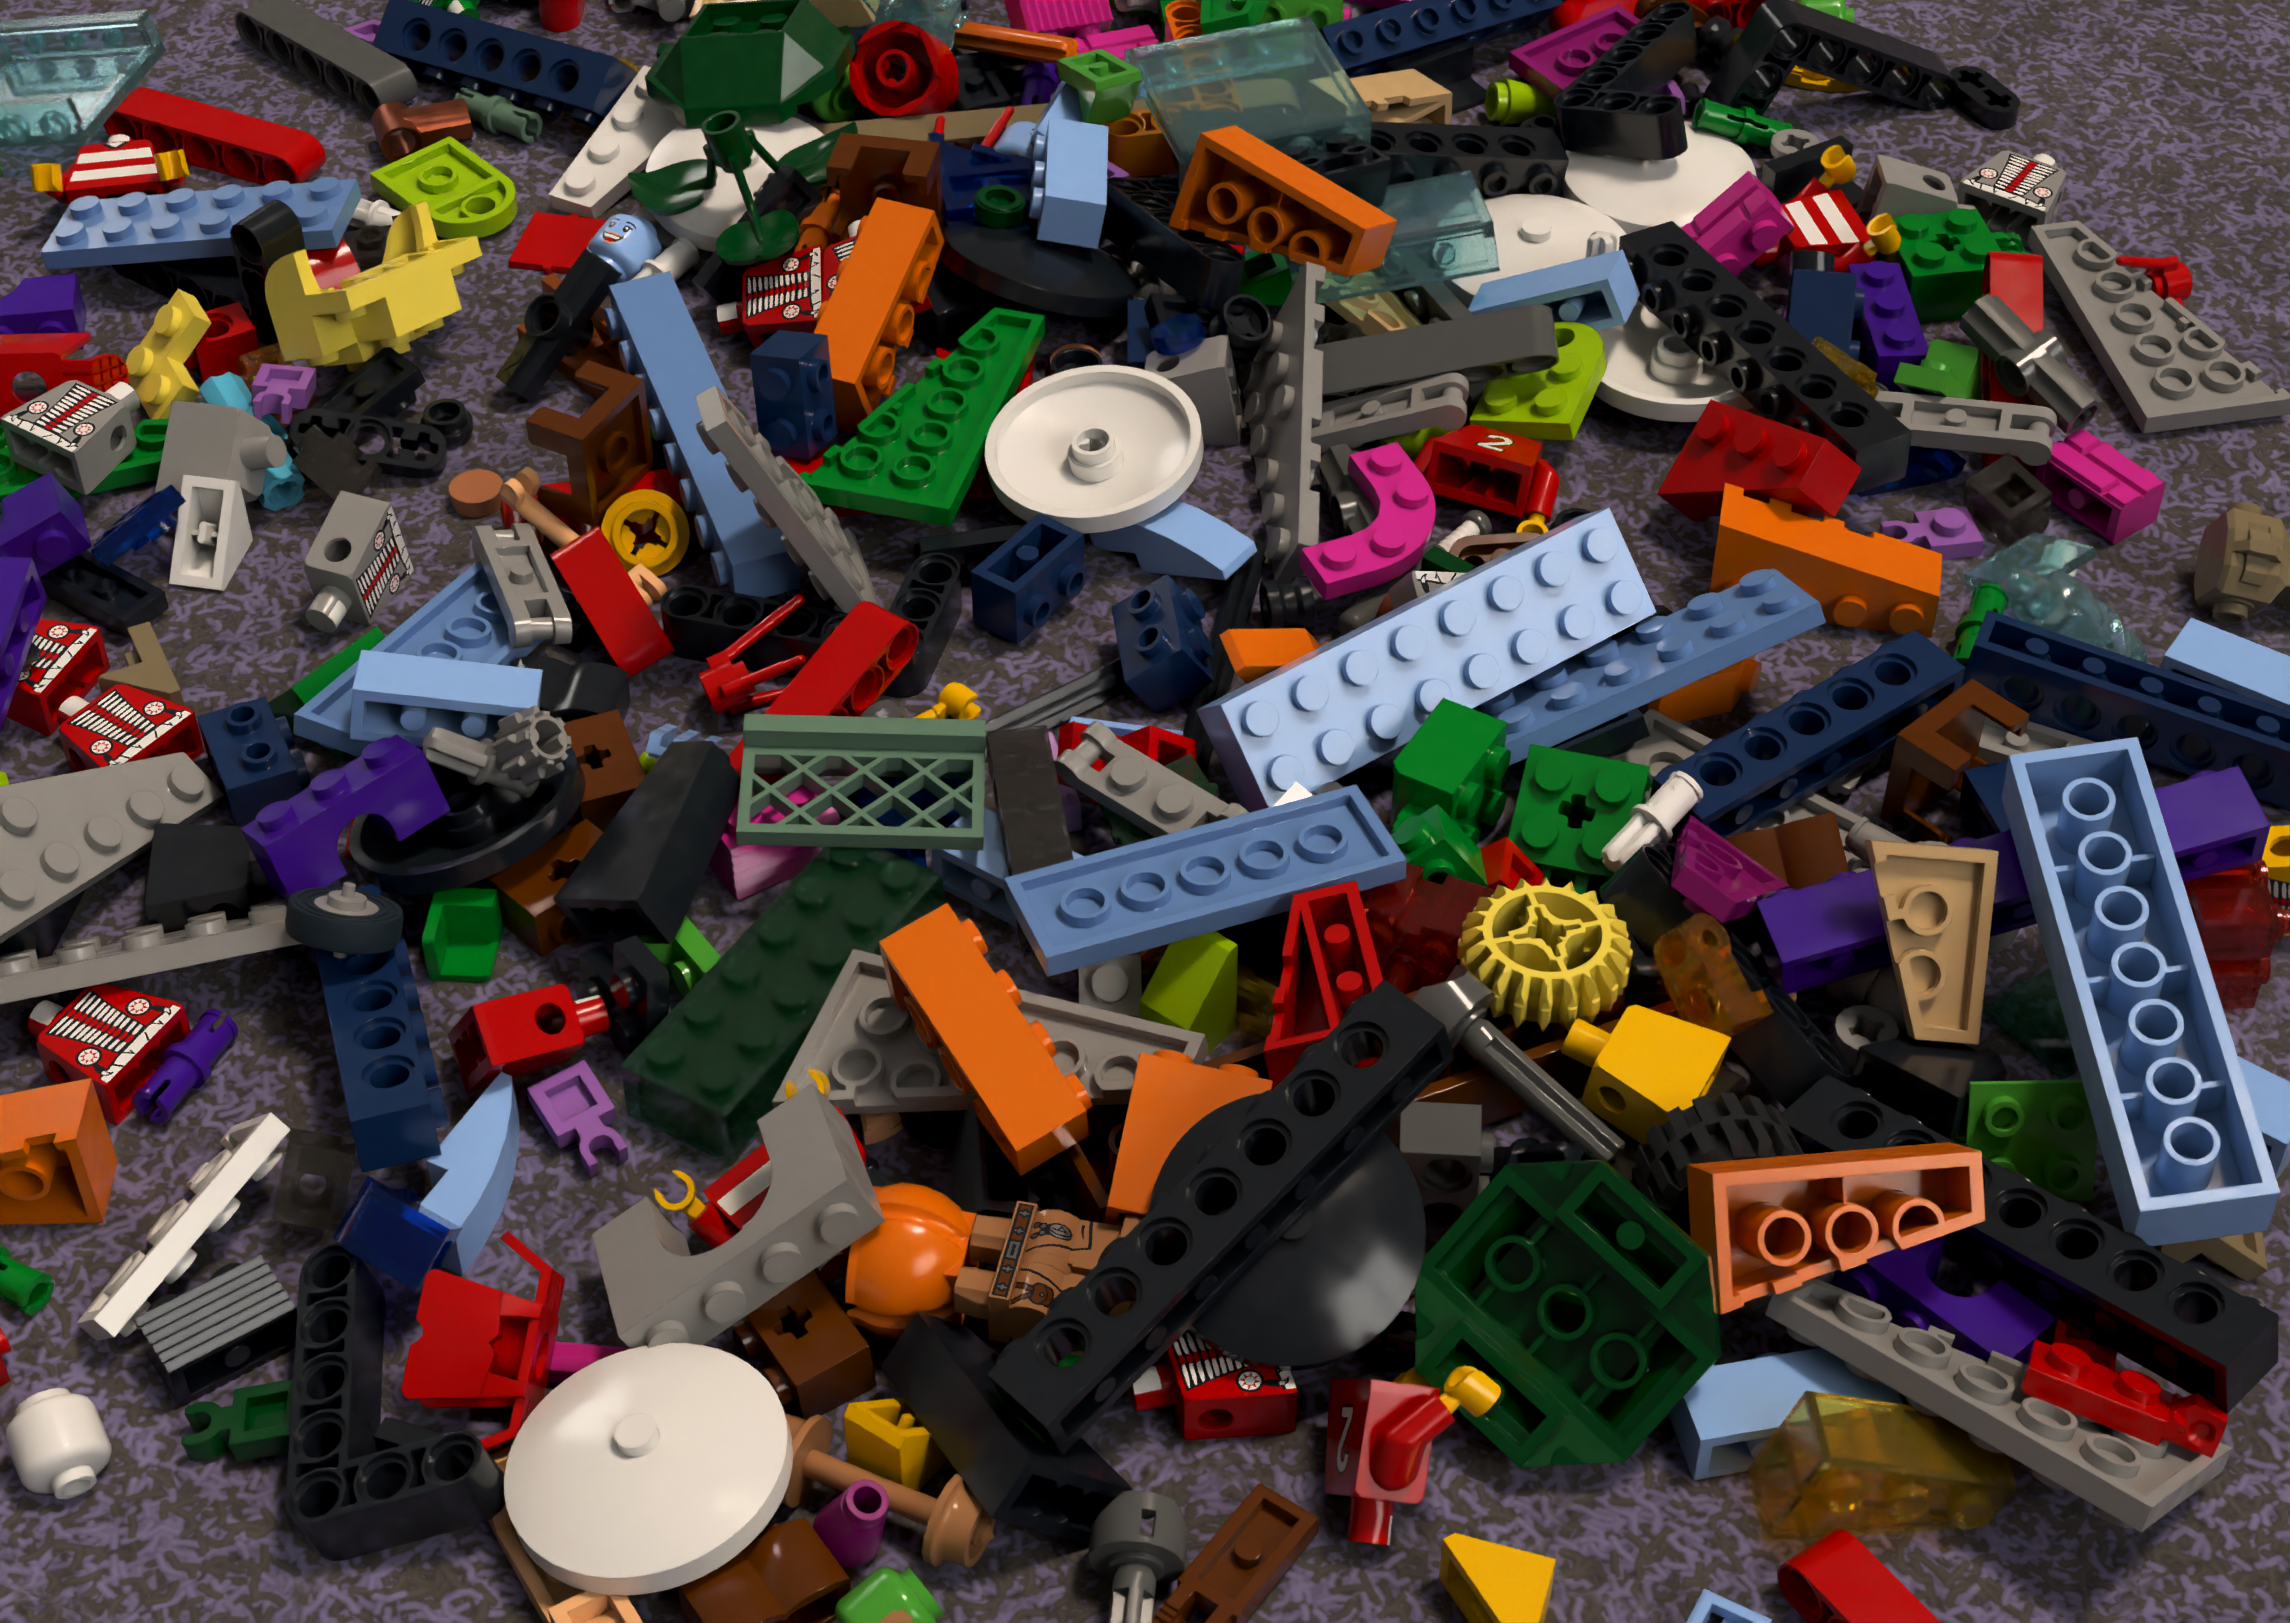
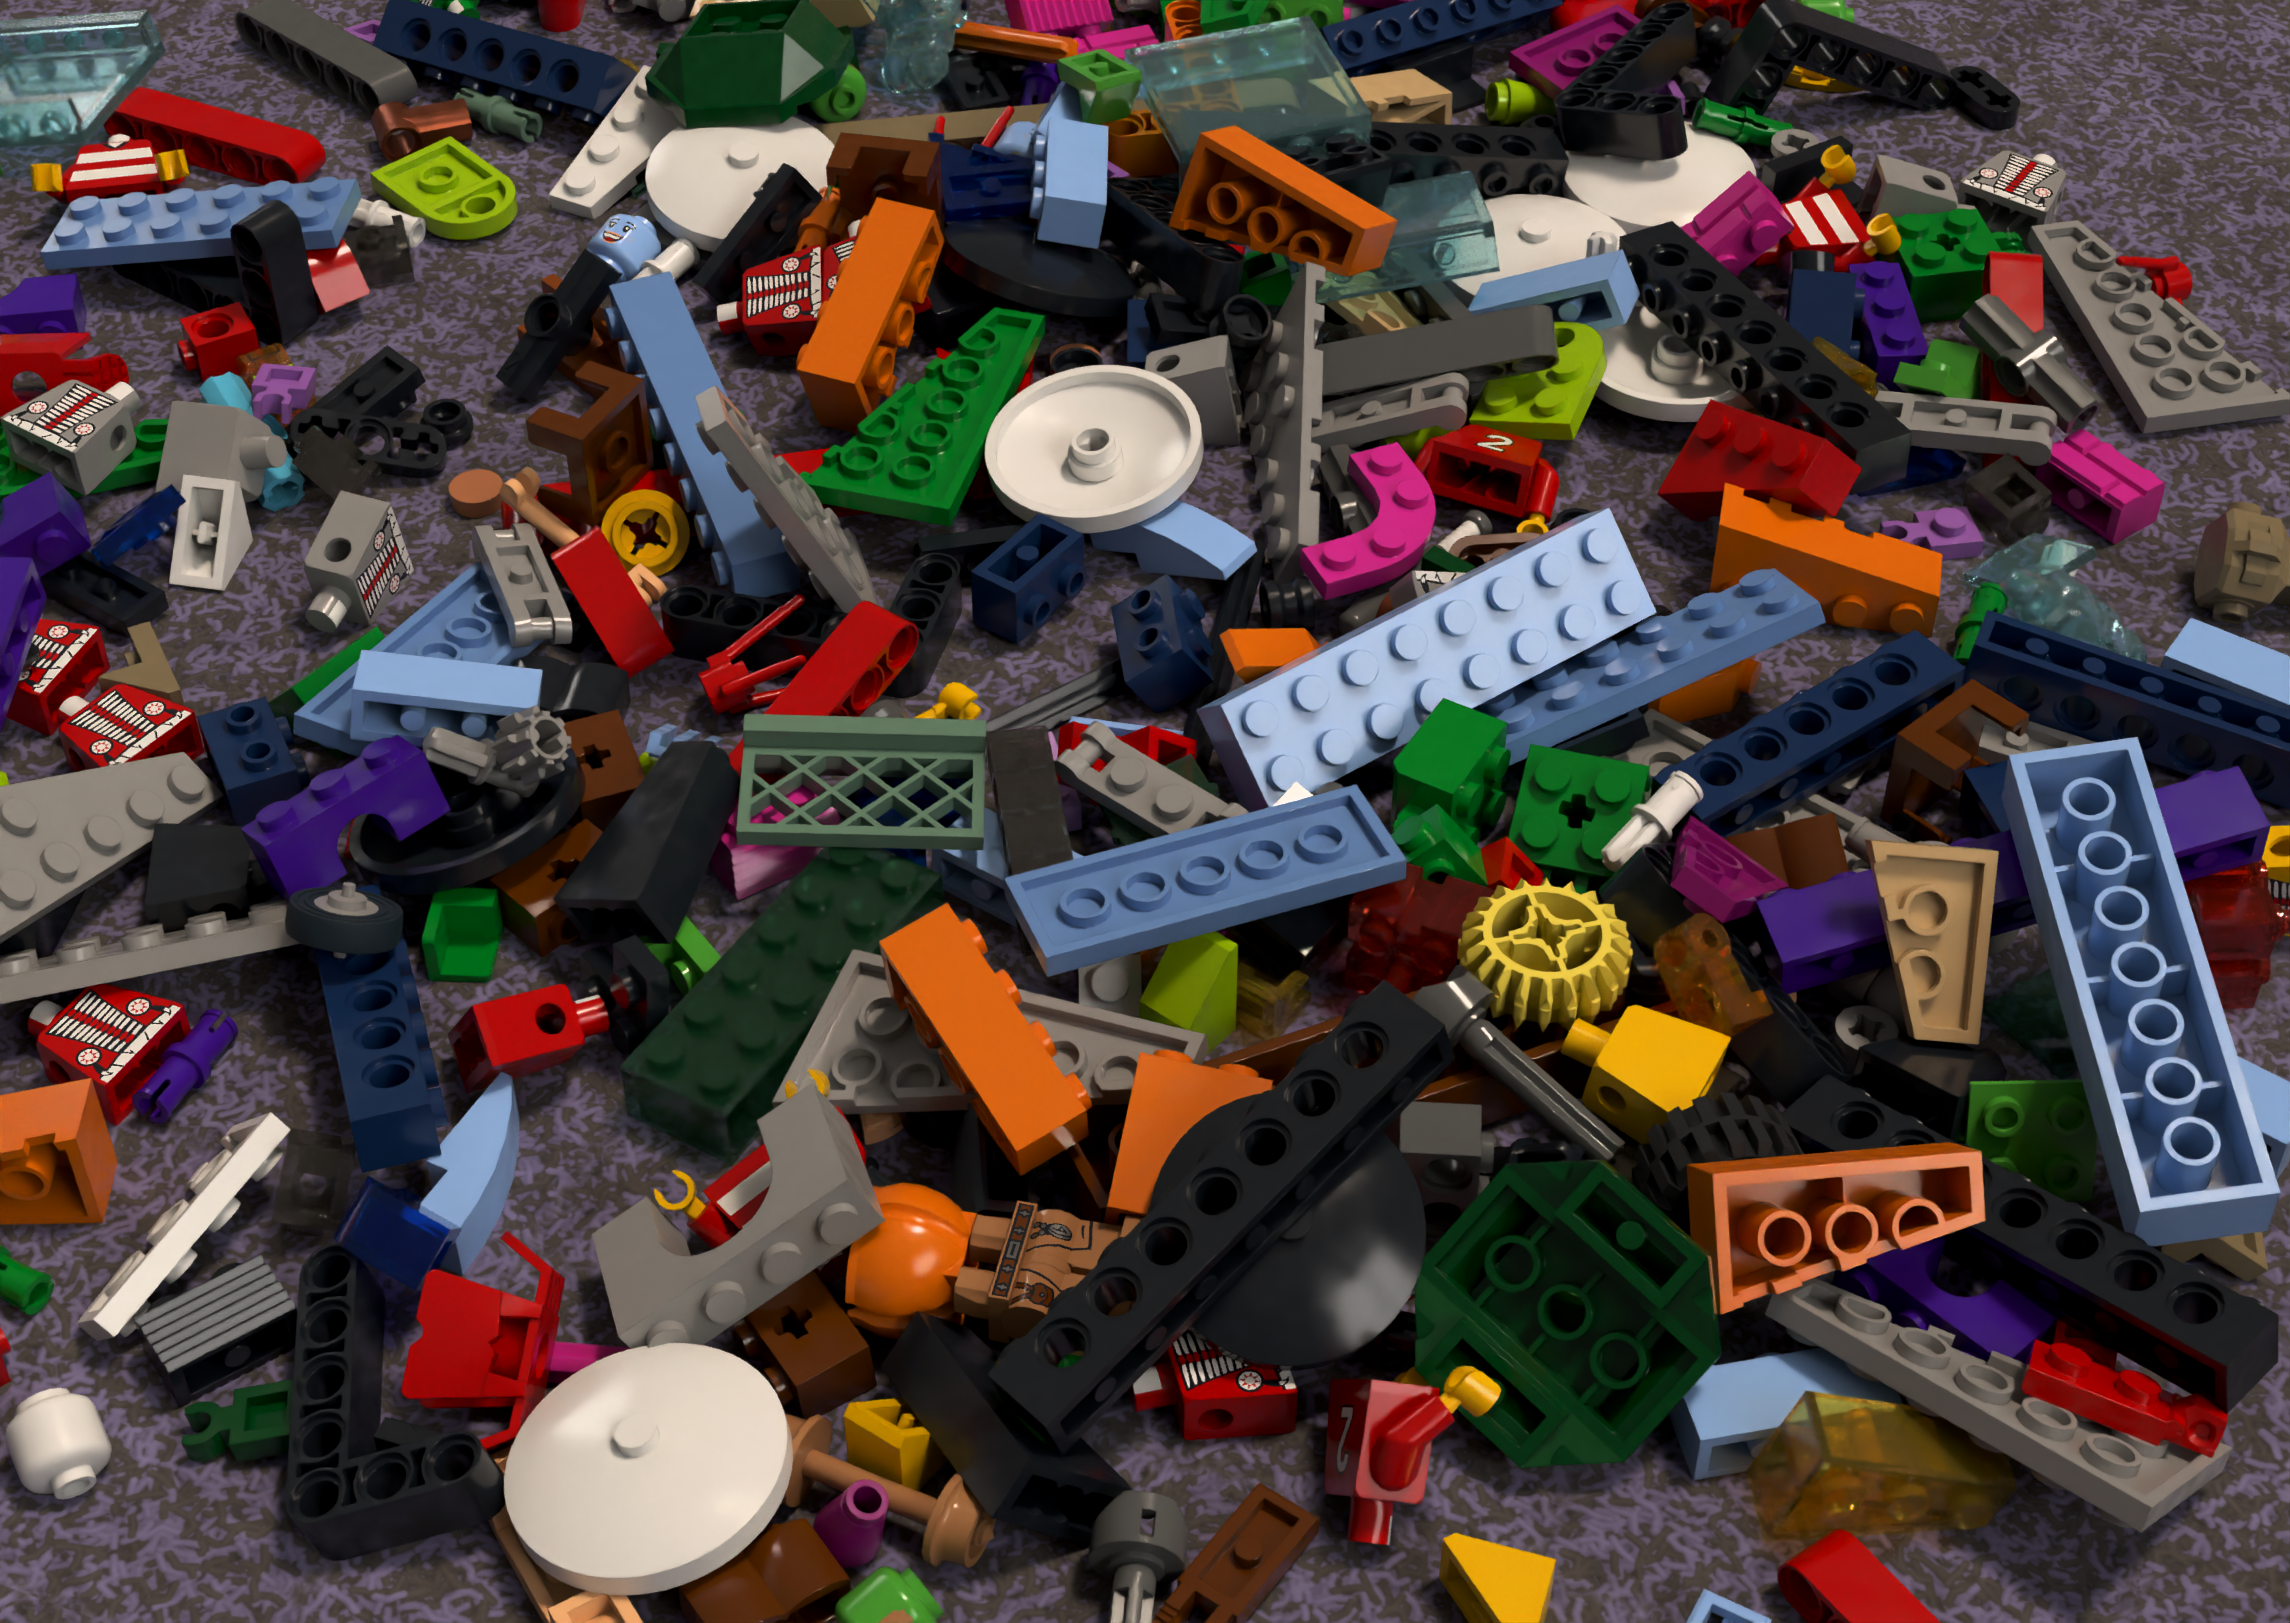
(158, 361): light yellow plate -> none
(374, 307): light yellow piece -> none
(553, 242): red piece -> none
(578, 1110): medium lavender plate -> none
(730, 147): dark green plant -> none
(794, 393): dark blue brick -> none
(884, 84): red brick -> none
(999, 206): dark green tile -> none
(1178, 334): clear blue tile -> none
(1325, 968): red wedge -> none

